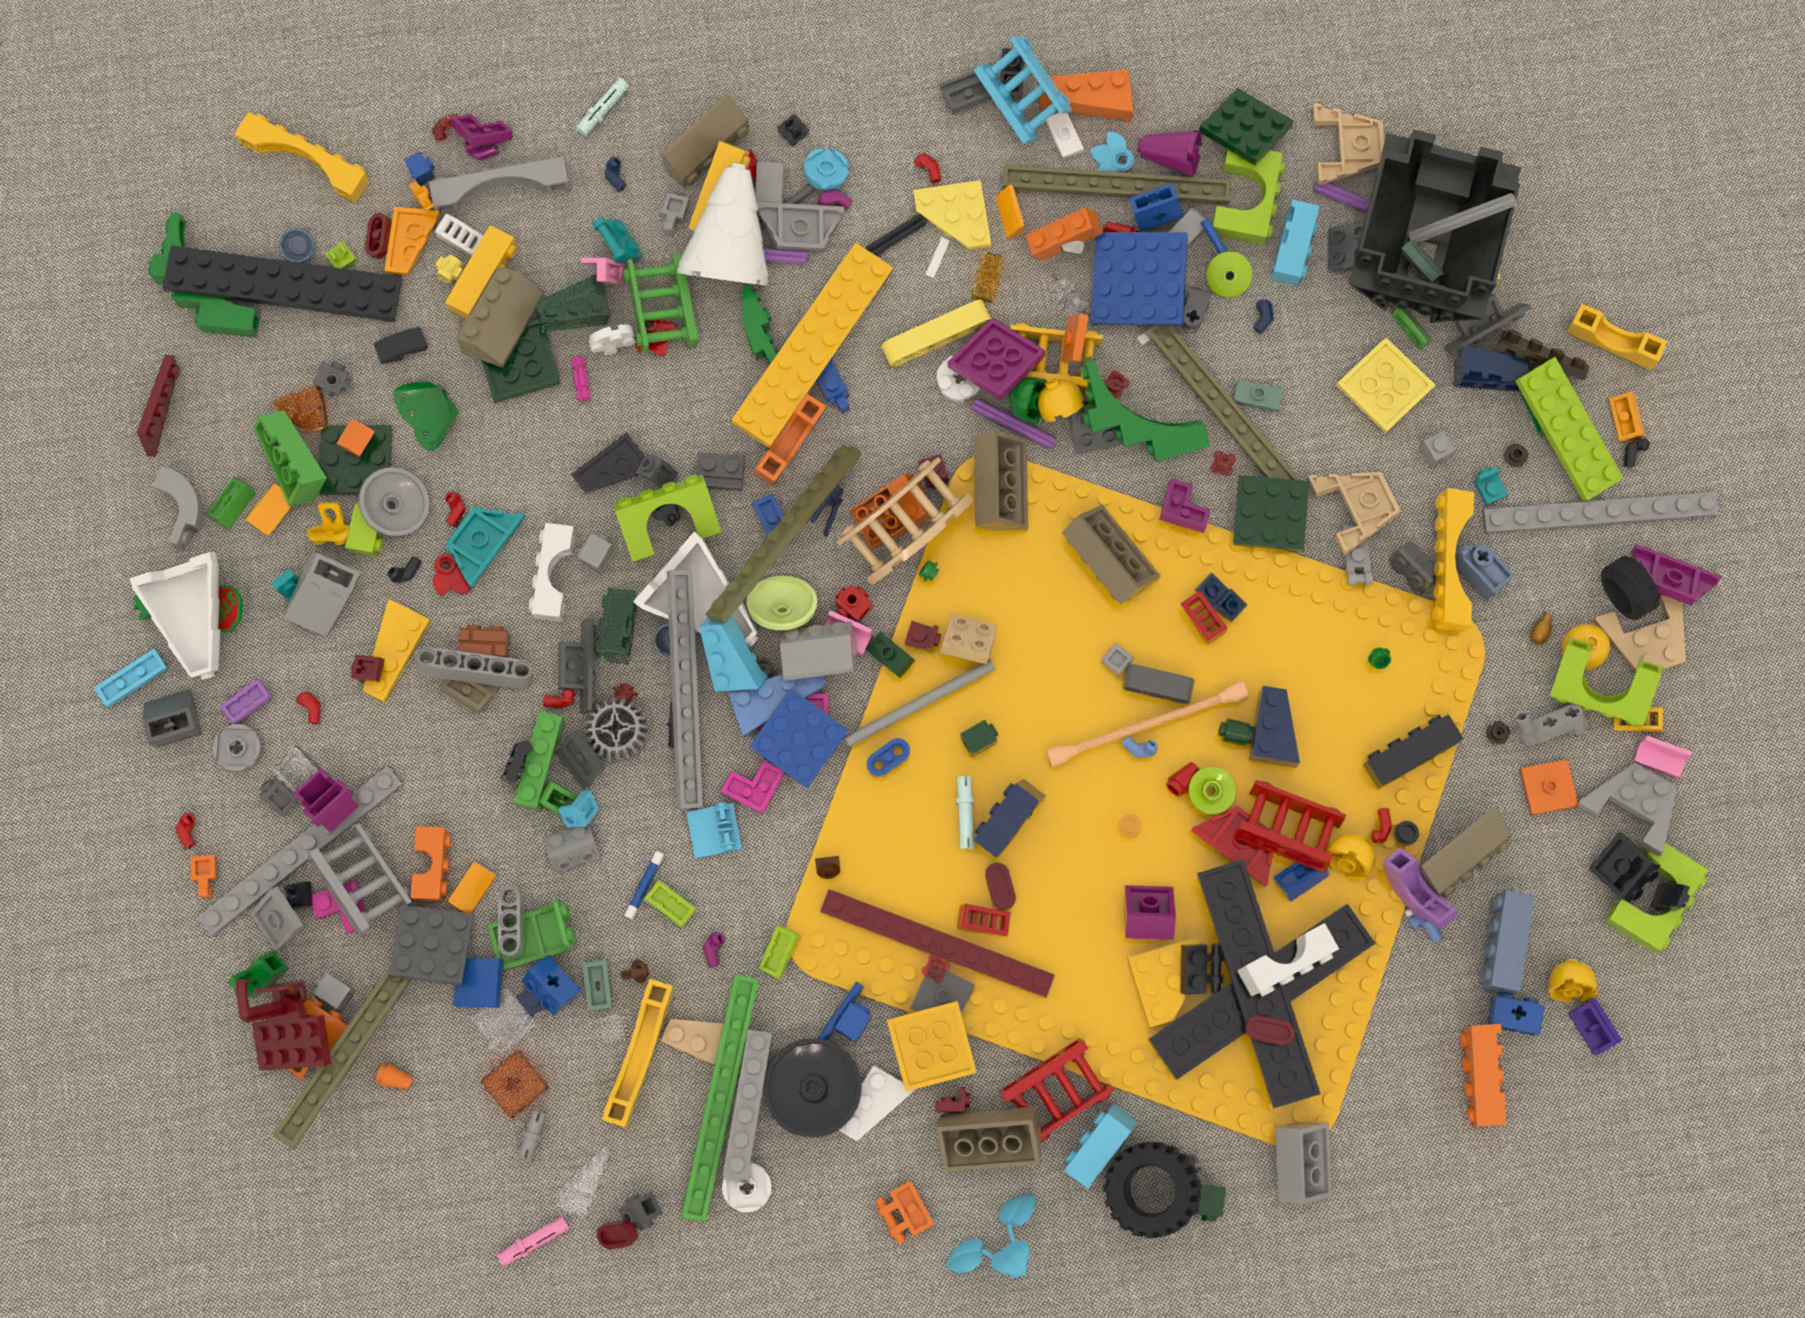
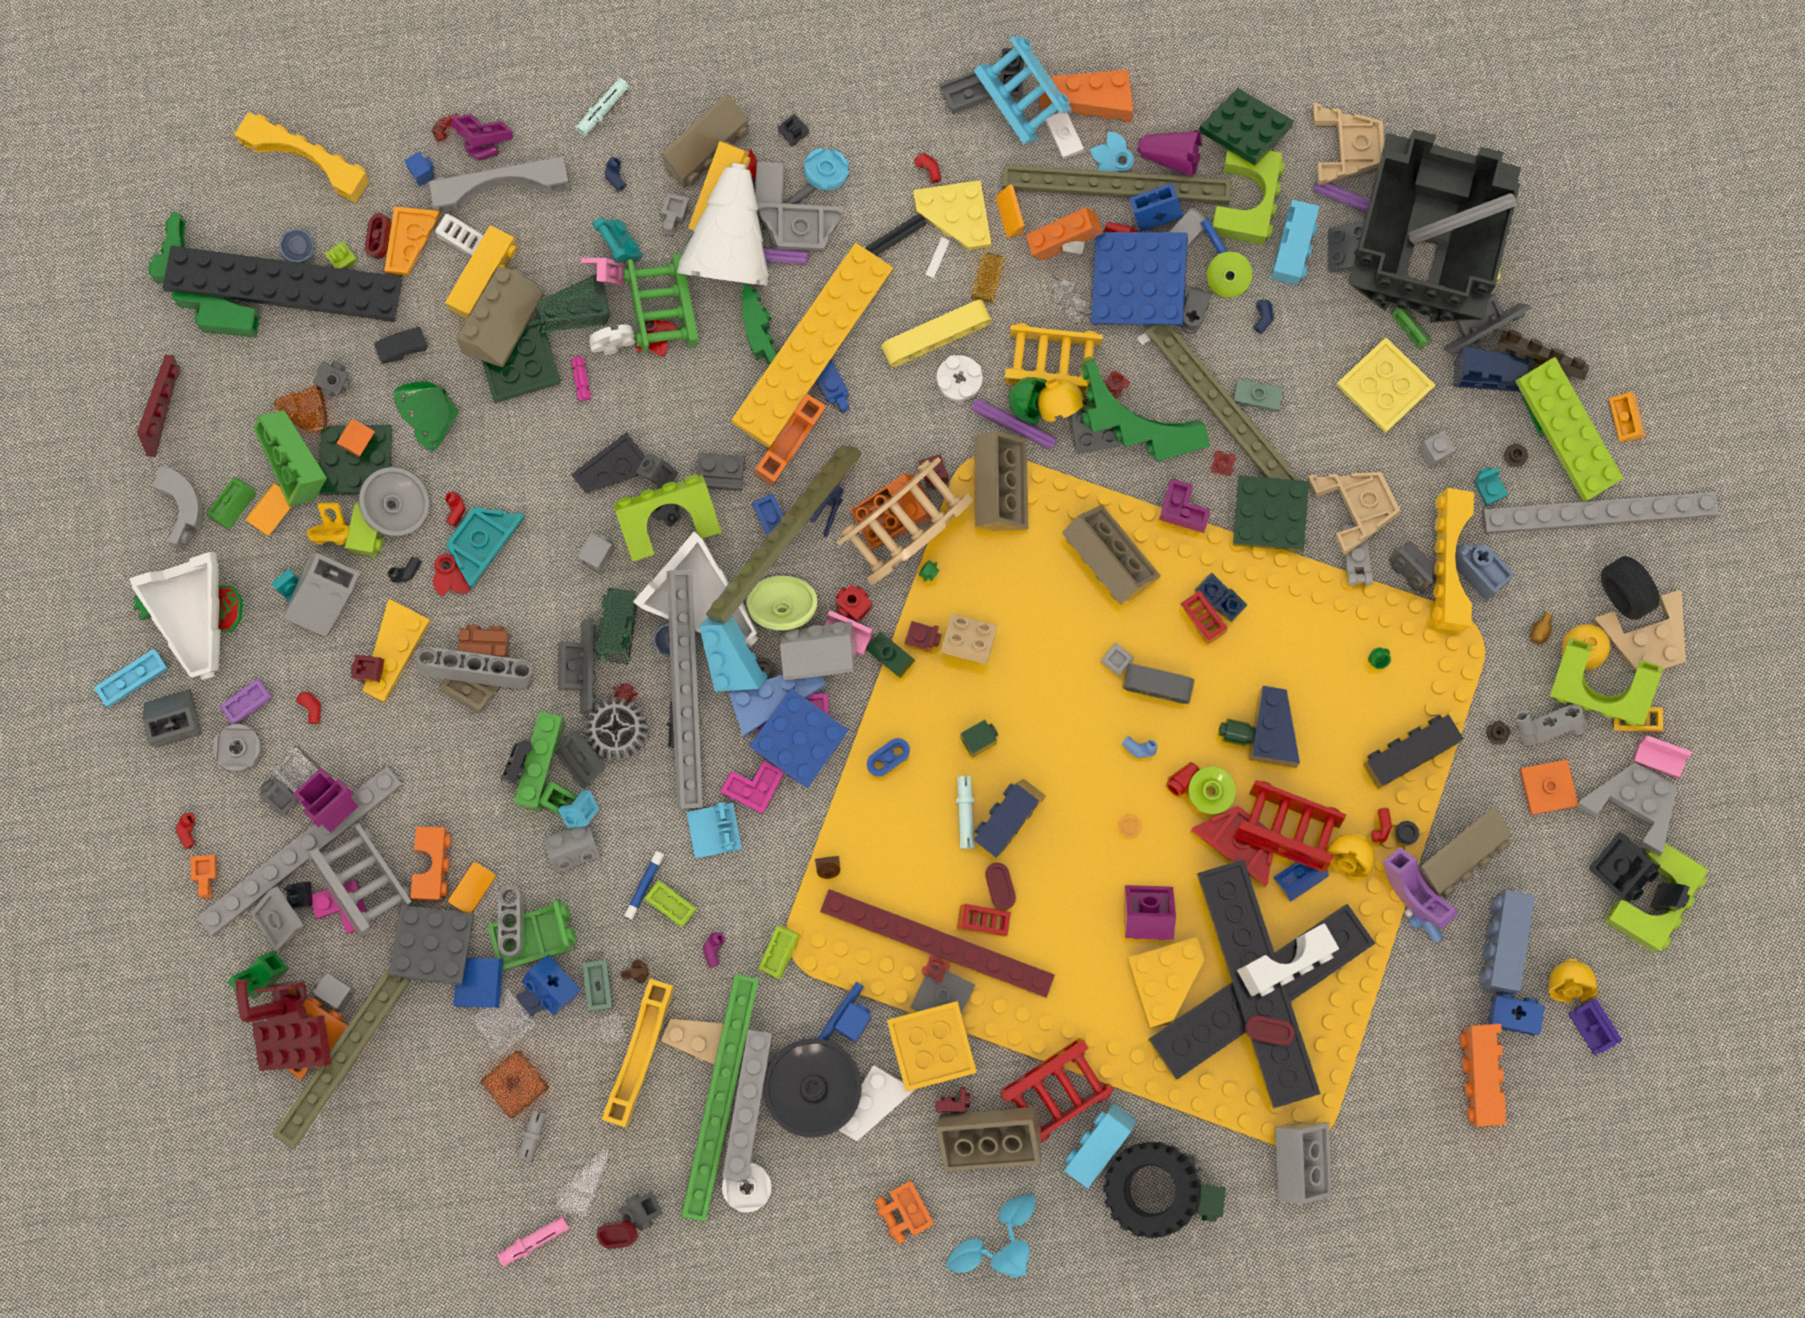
(391, 1076): orange cone -> none
(421, 195): light orange plate -> none
(449, 268): light yellow gear -> none
(556, 543): white arch -> none
(560, 702): red arm -> none
(834, 196): magenta arm -> none
(919, 703): light grey piece -> none
(996, 359): magenta plate -> none
(1060, 754): light nougat hose -> none
(1074, 338): orange plate -> none
(1194, 968): black plate -> none
(1421, 261): sand green piece -> none
(1633, 449): black arm -> none
(1636, 347): yellow arch -> none
(1674, 577): magenta wing -> none

